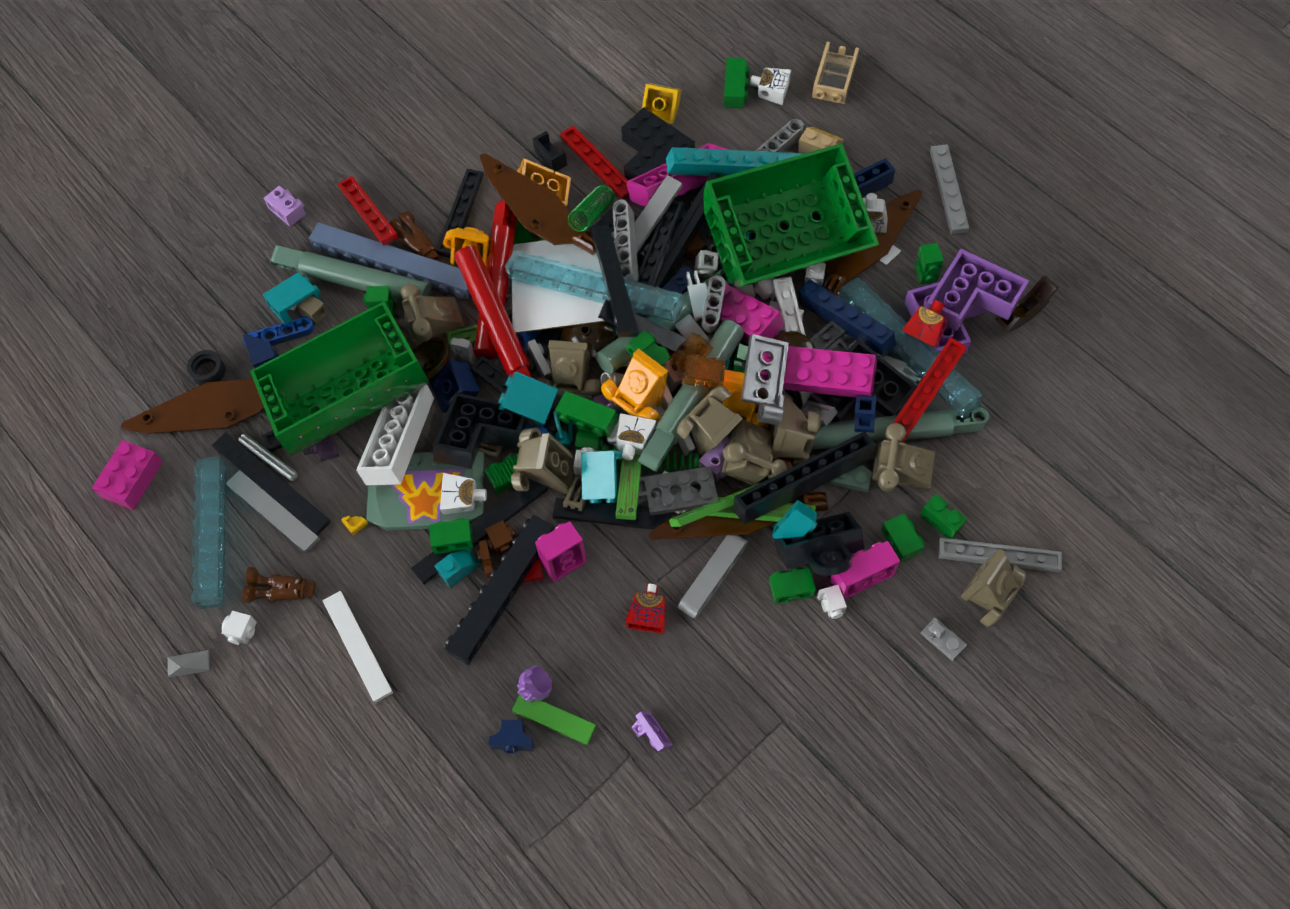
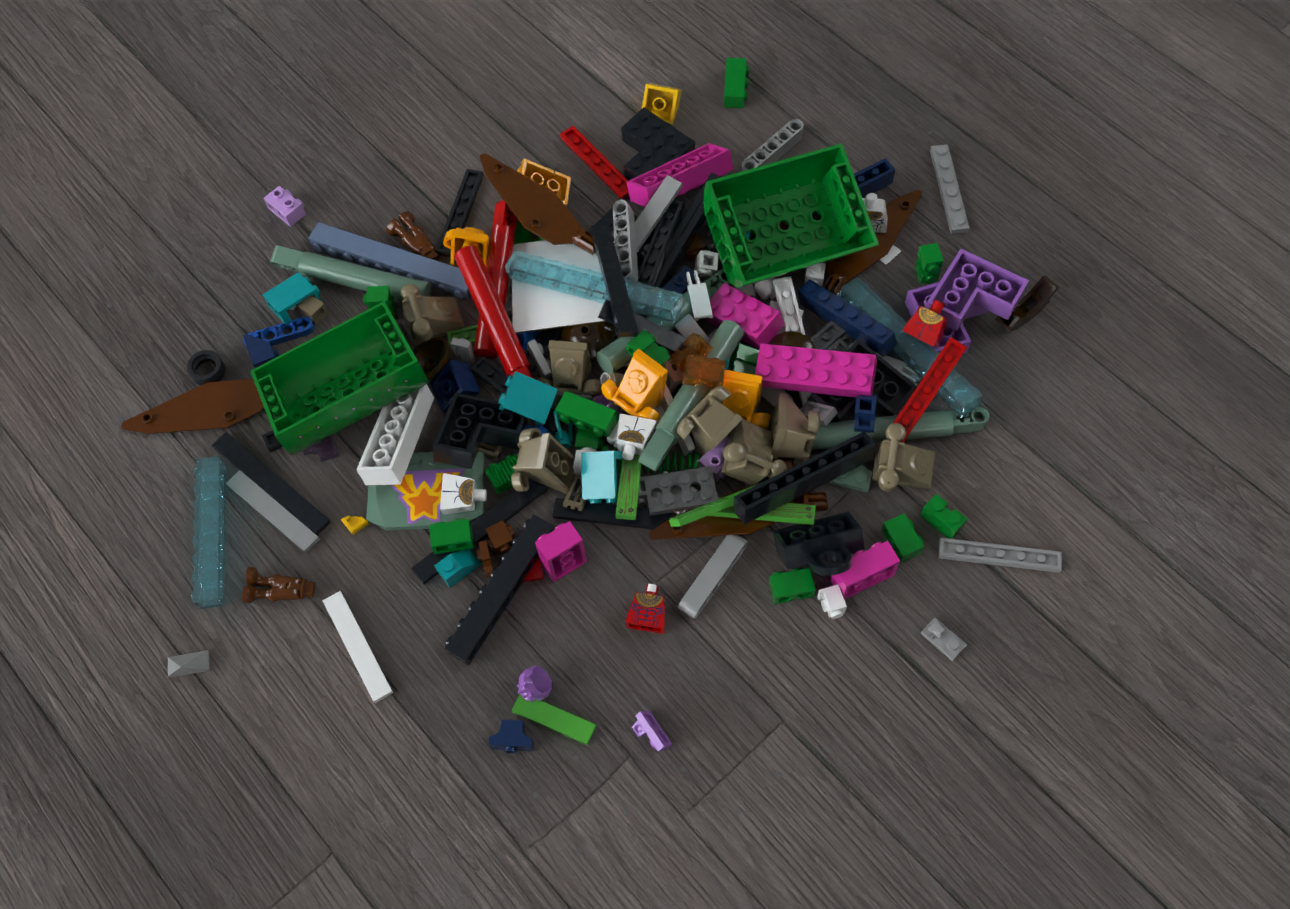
(127, 474): dark pink brick -> none
(238, 627): white brick -> none
(268, 457): light grey axle -> none
(368, 211): red plate -> none
(548, 153): black panel -> none
(592, 207): green piece -> none
(713, 295): light grey beam -> none
(720, 162): teal brick -> none
(771, 407): flat silver hinge -> none
(772, 84): white torso -> none
(795, 522): teal slope -> none
(816, 139): tan slope -> none
(834, 75): door -> none
(994, 586): dark tan piece -> none

